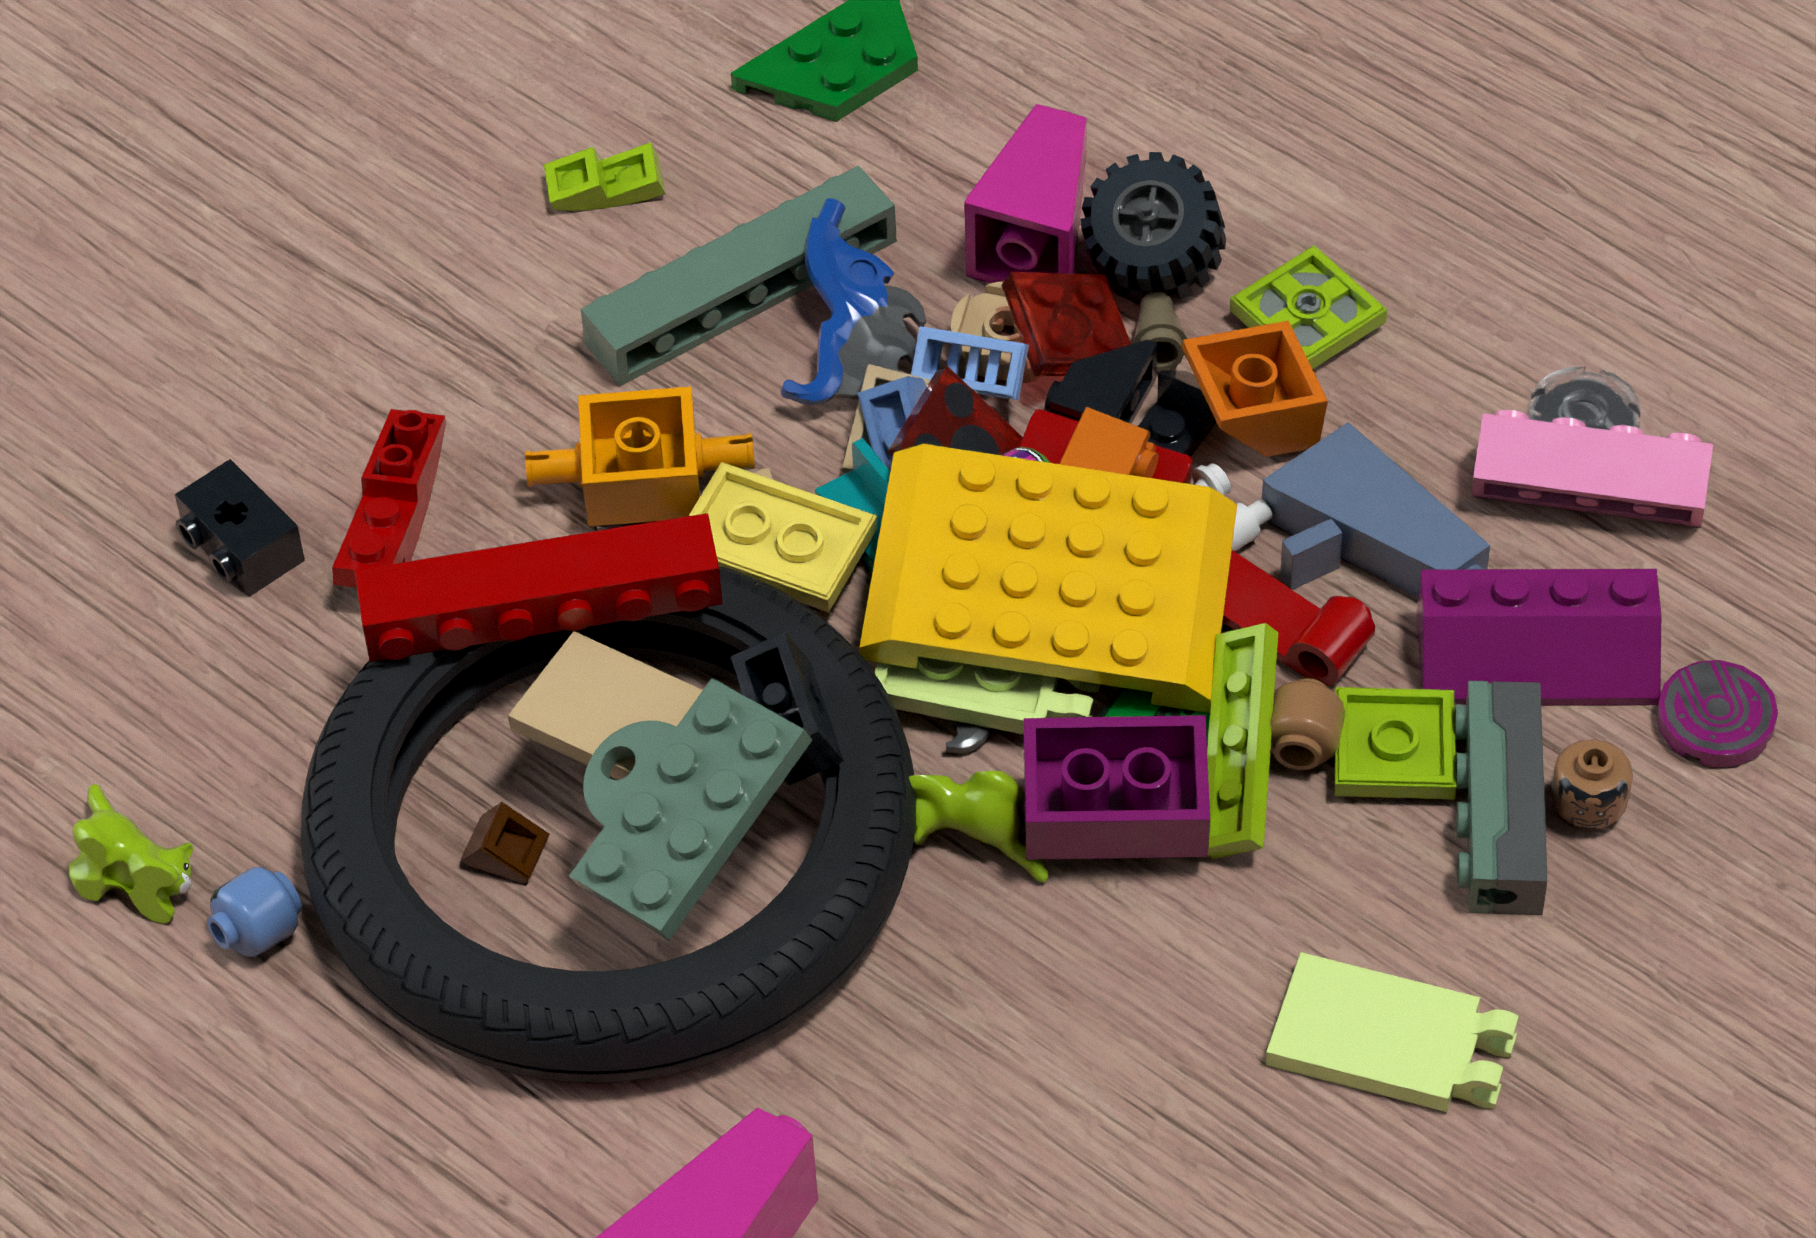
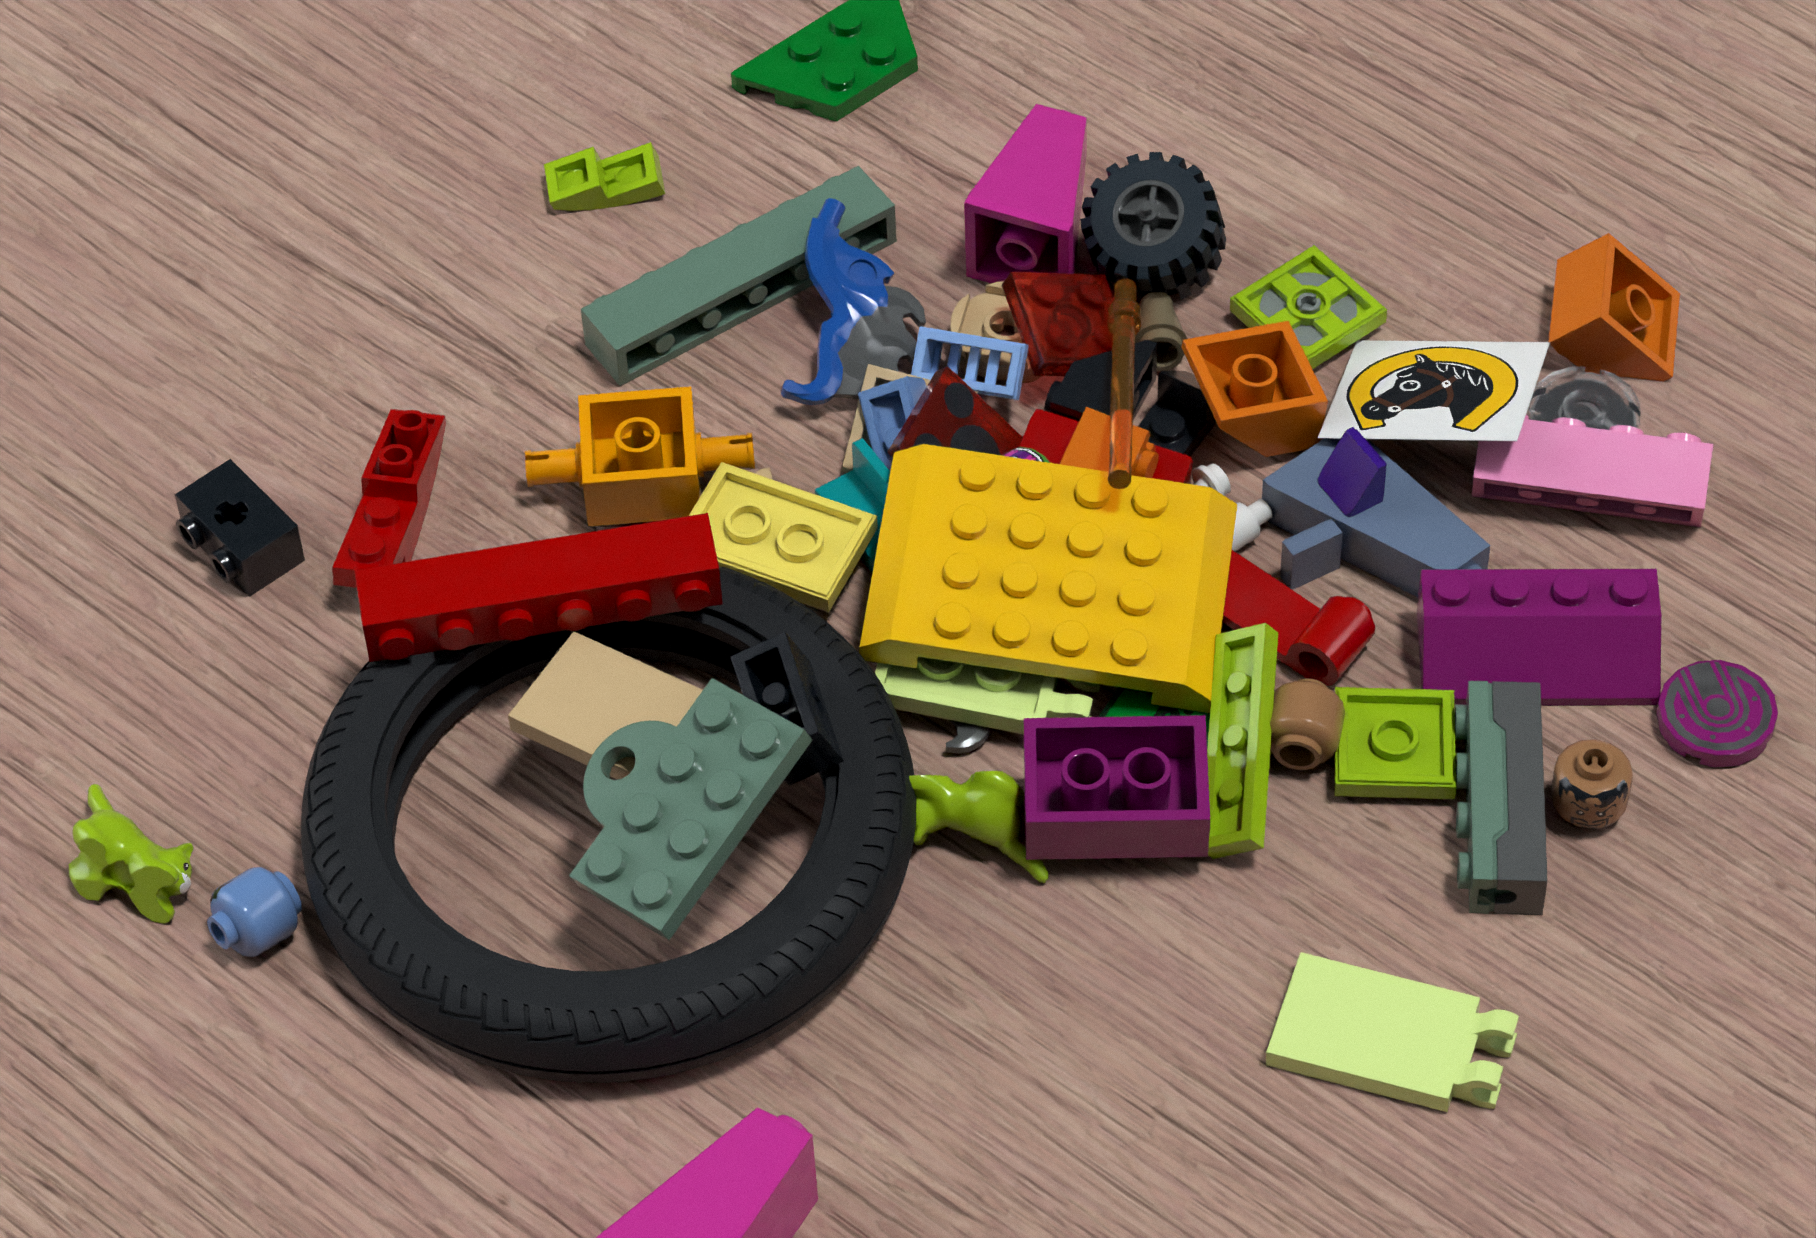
(505, 844): reddish brown slope -> none
(1124, 324): none -> clear orange bar
(1354, 474): none -> dark purple slope
(1436, 390): none -> sticker
(1614, 312): none -> orange slope

